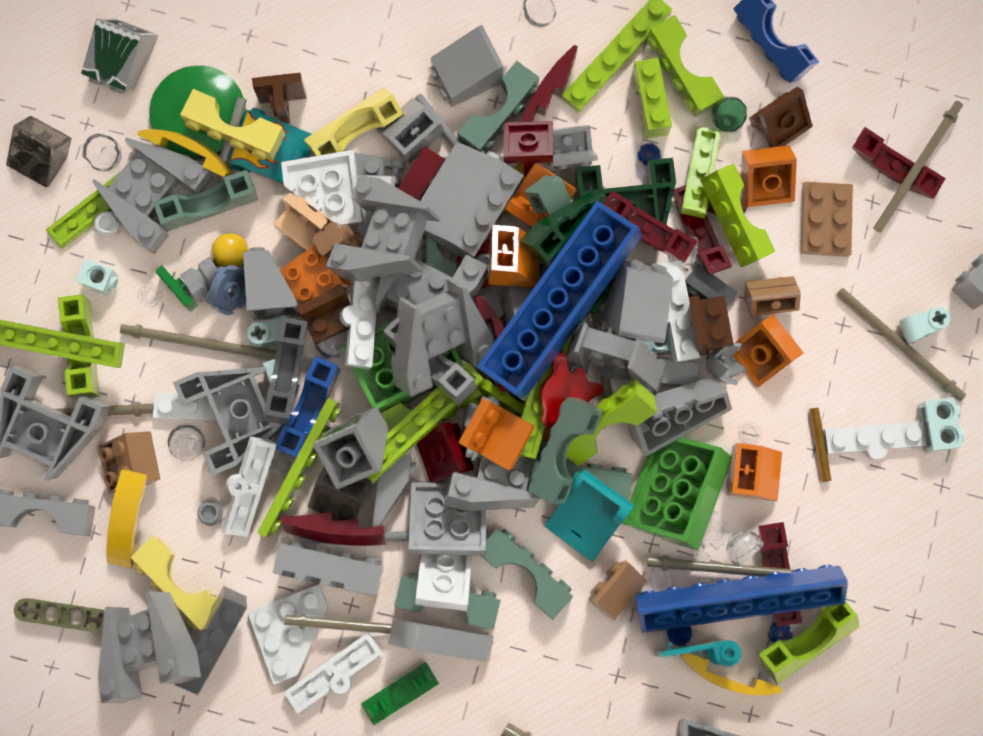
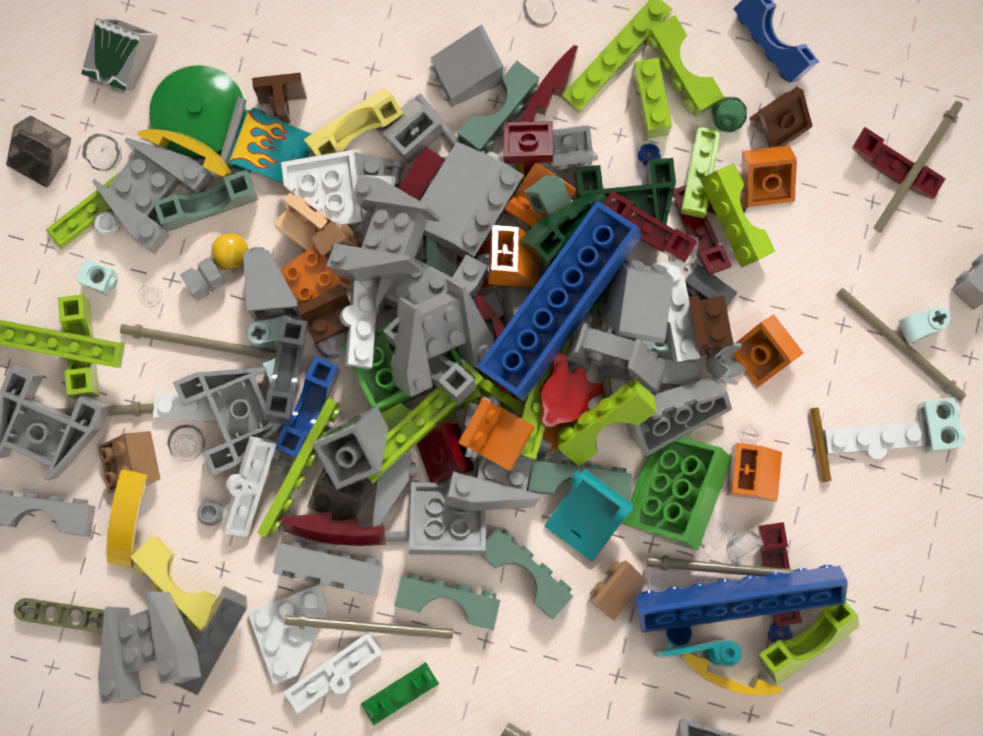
(178, 287): green plate -> none
(219, 294): sand blue plate -> none
(259, 137): light yellow arch -> none
(440, 640): light grey beam -> none
(444, 581): white plate -> none
(552, 478): sand green arch -> none
(772, 296): medium nougat brick -> none
(827, 219): medium nougat plate -> none

